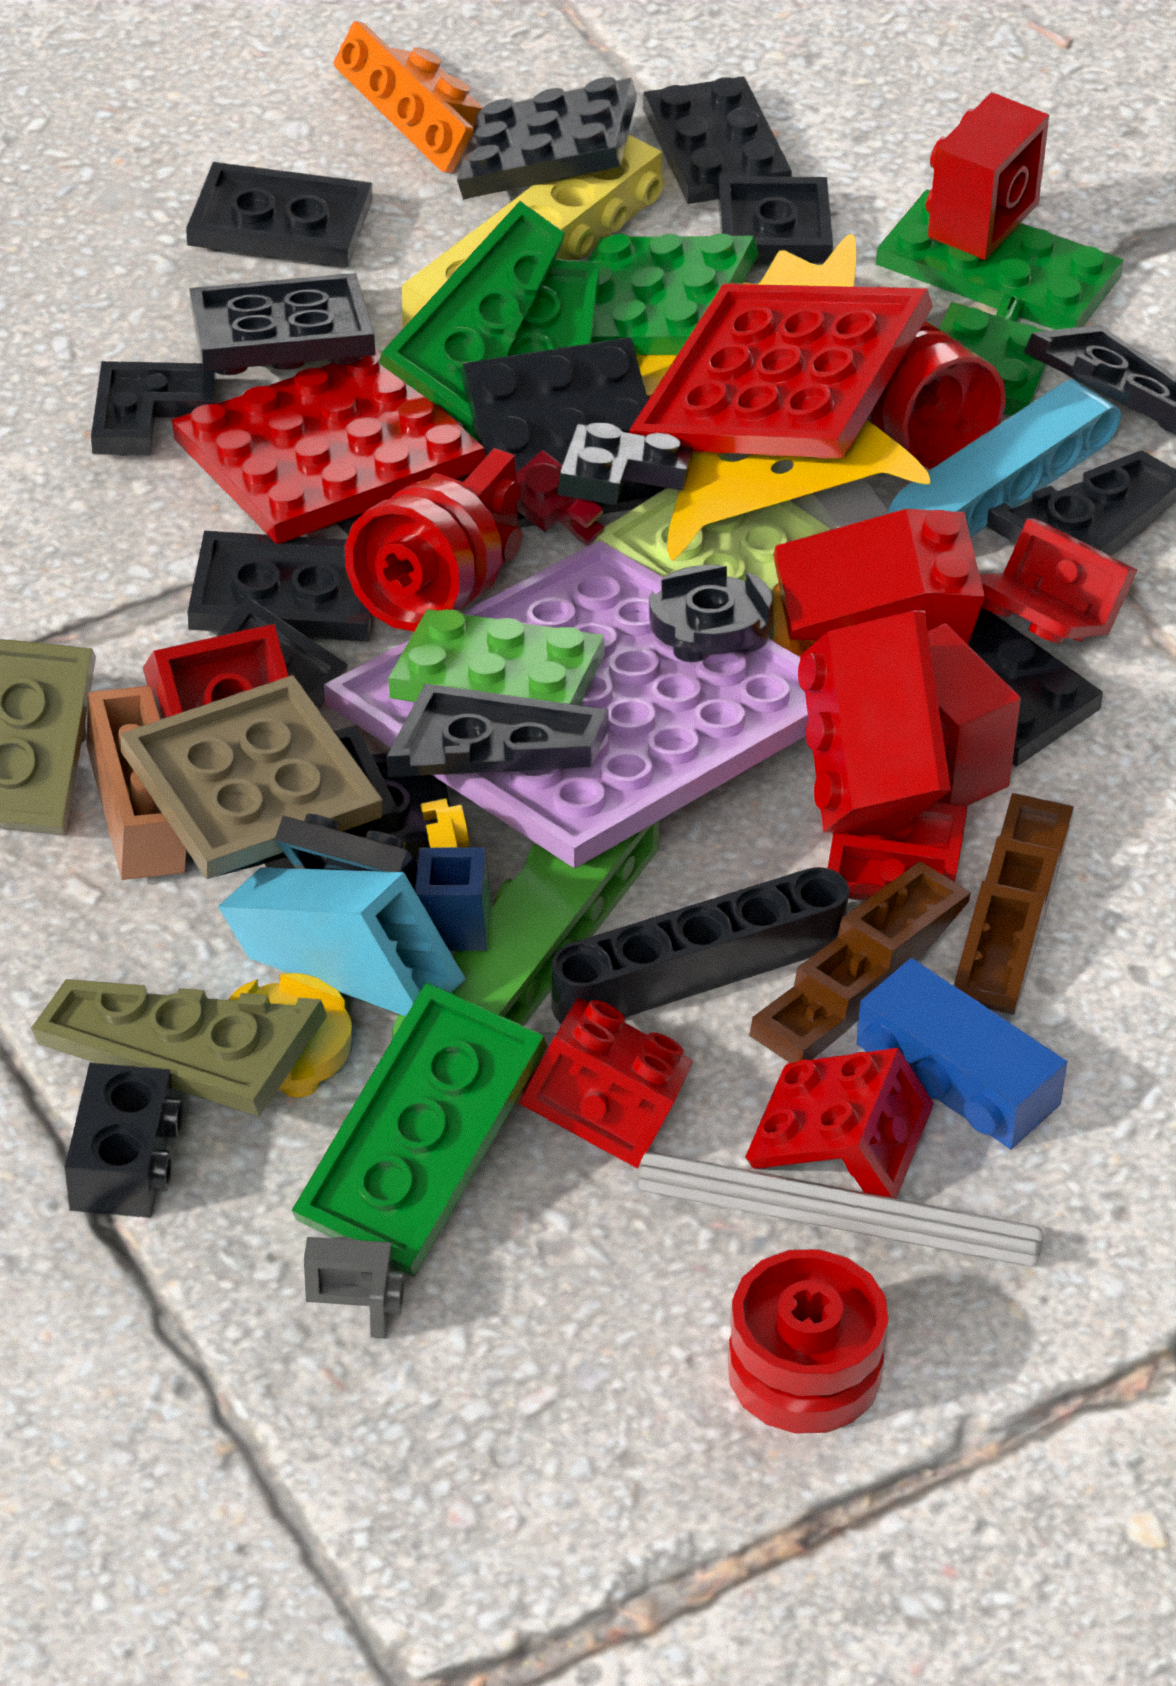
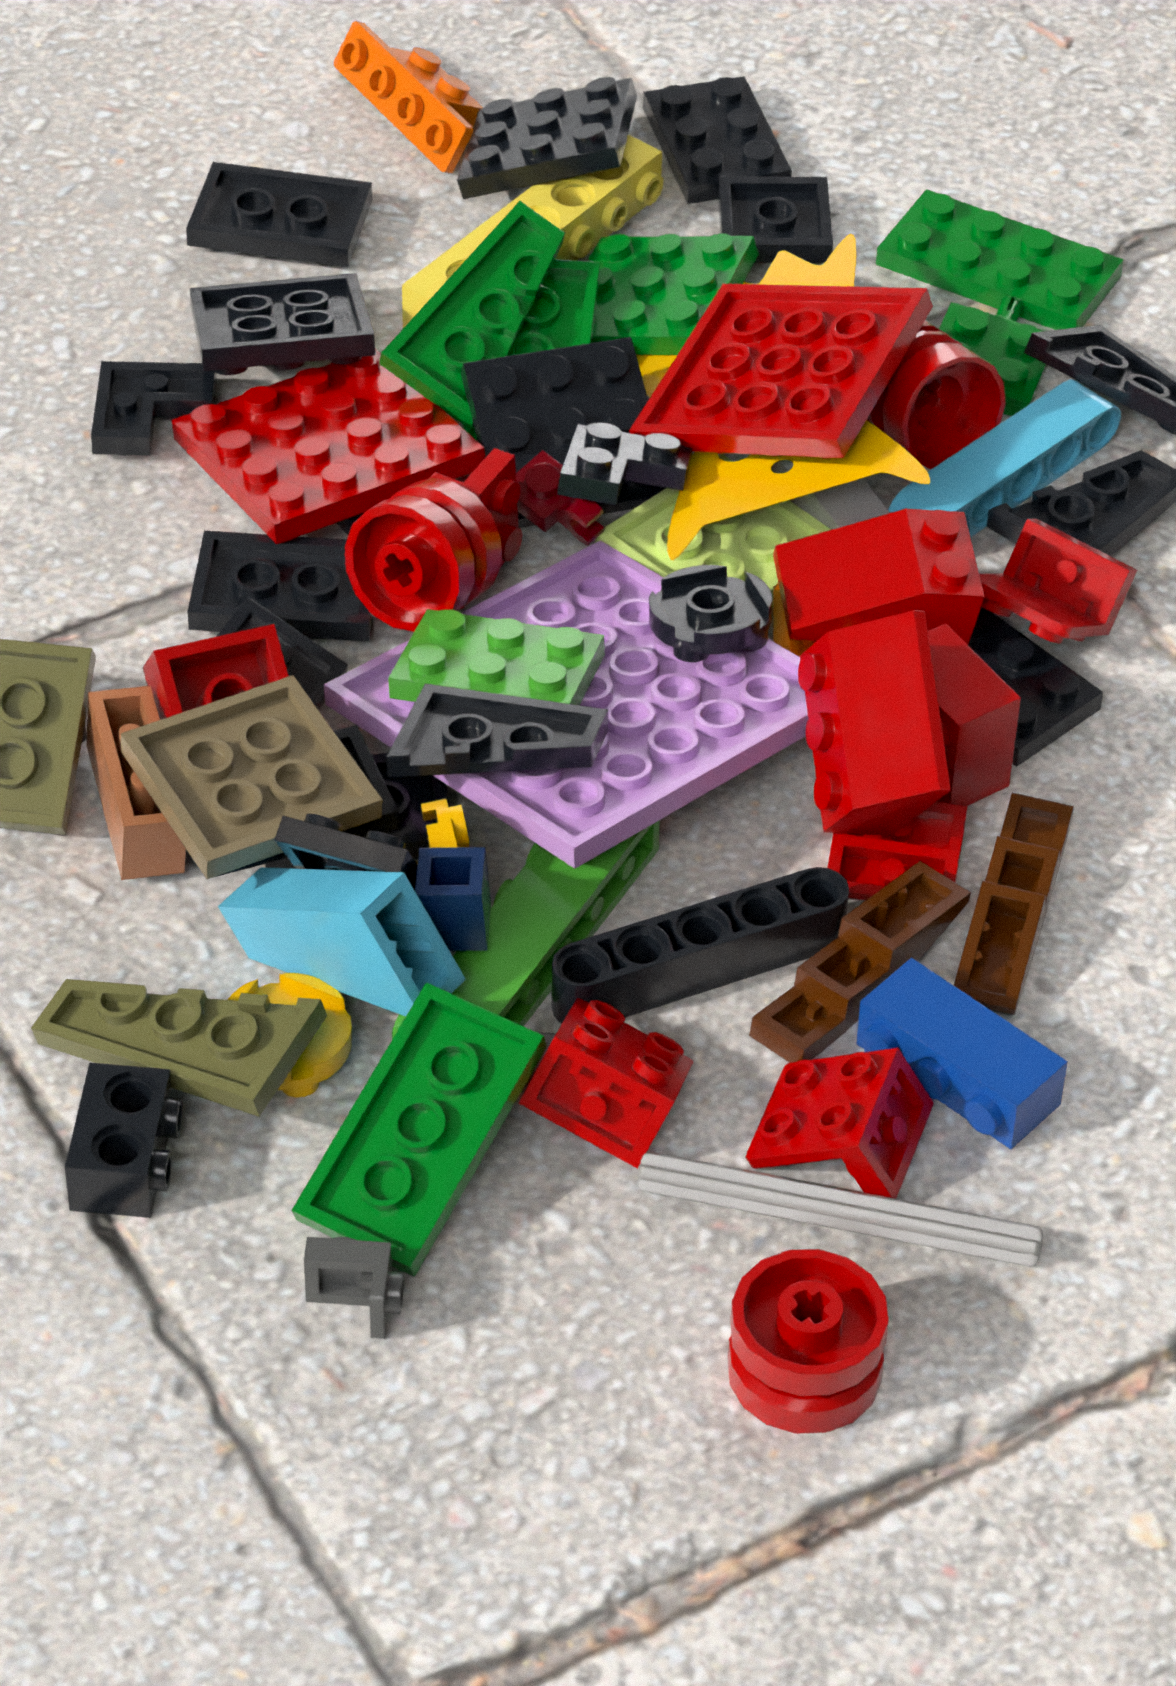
(987, 175): red brick -> none

